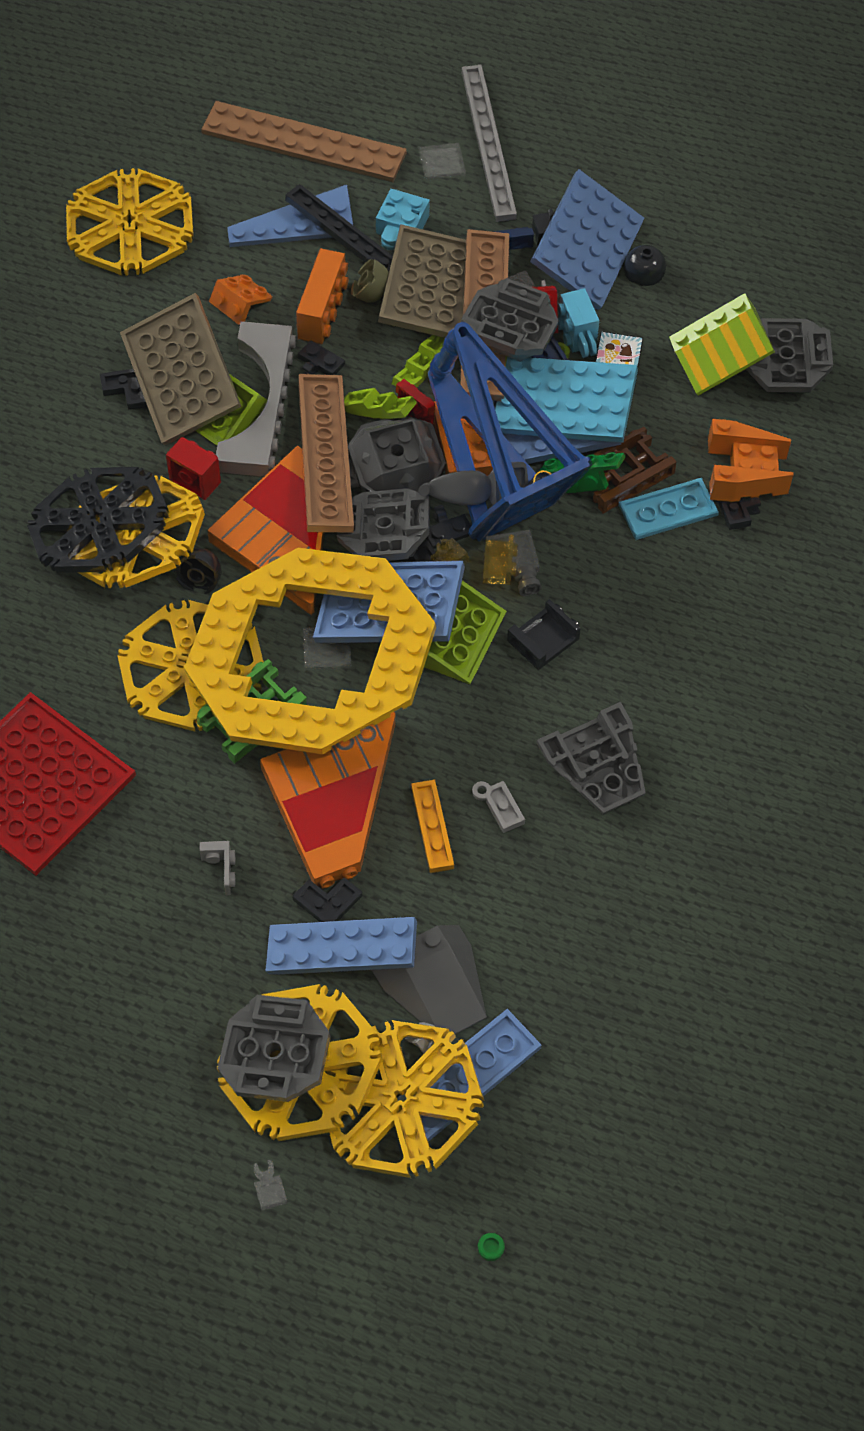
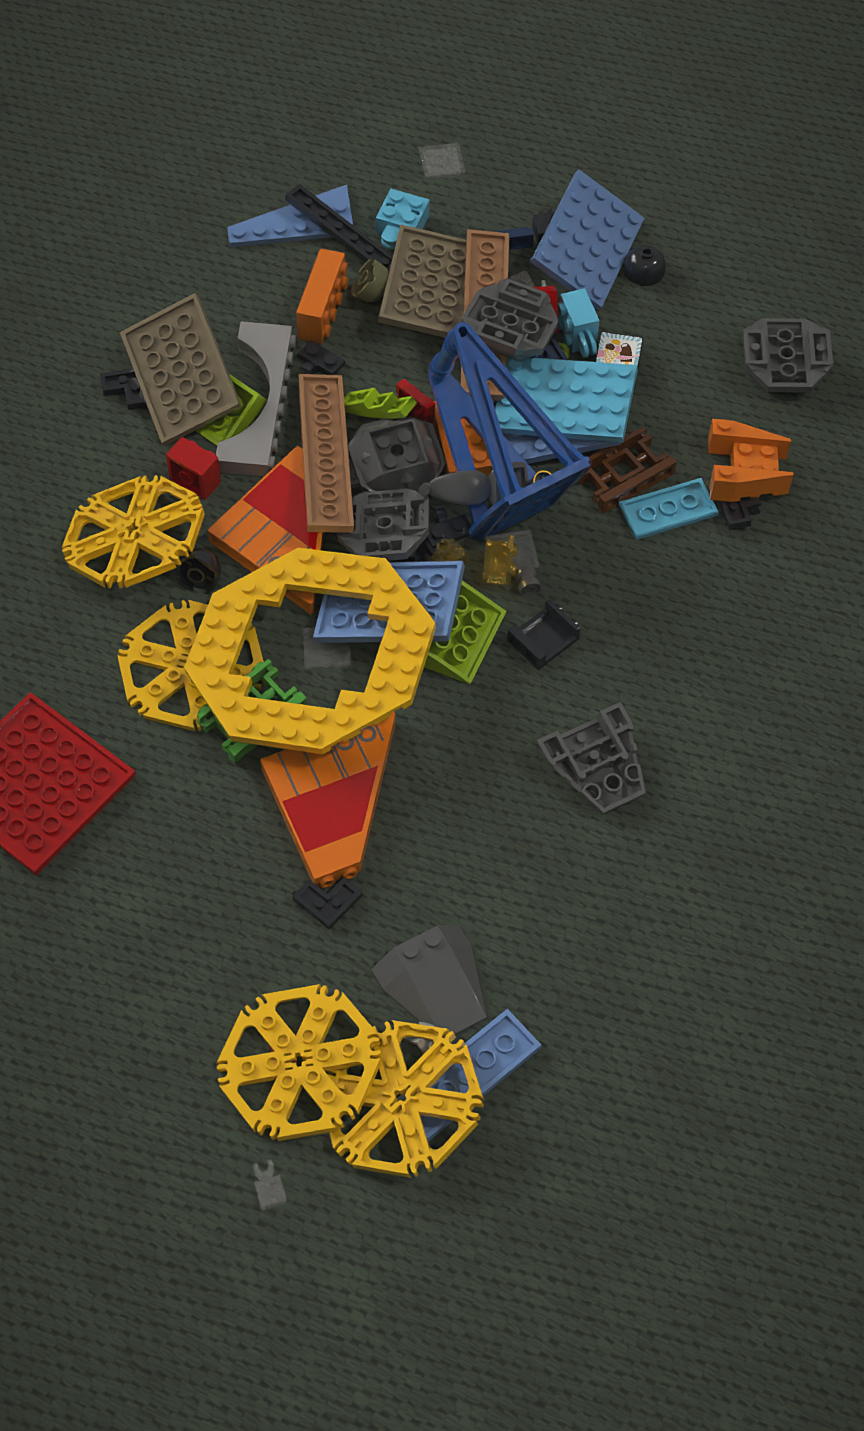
(113, 516): black plate -> none
(116, 217): yellow plate -> none
(220, 850): light grey bracket -> none
(236, 295): orange bracket -> none
(270, 1026): dark grey piece -> none
(304, 141): medium nougat plate -> none
(341, 946): medium blue plate -> none
(419, 364): lime slope -> none
(432, 826): light orange plate -> none
(489, 143): light grey plate -> none
(491, 1247): green tile -> none
(501, 805): light grey hinge -> none
(595, 477): green bracket -> none
(722, 344): lime slope -> none

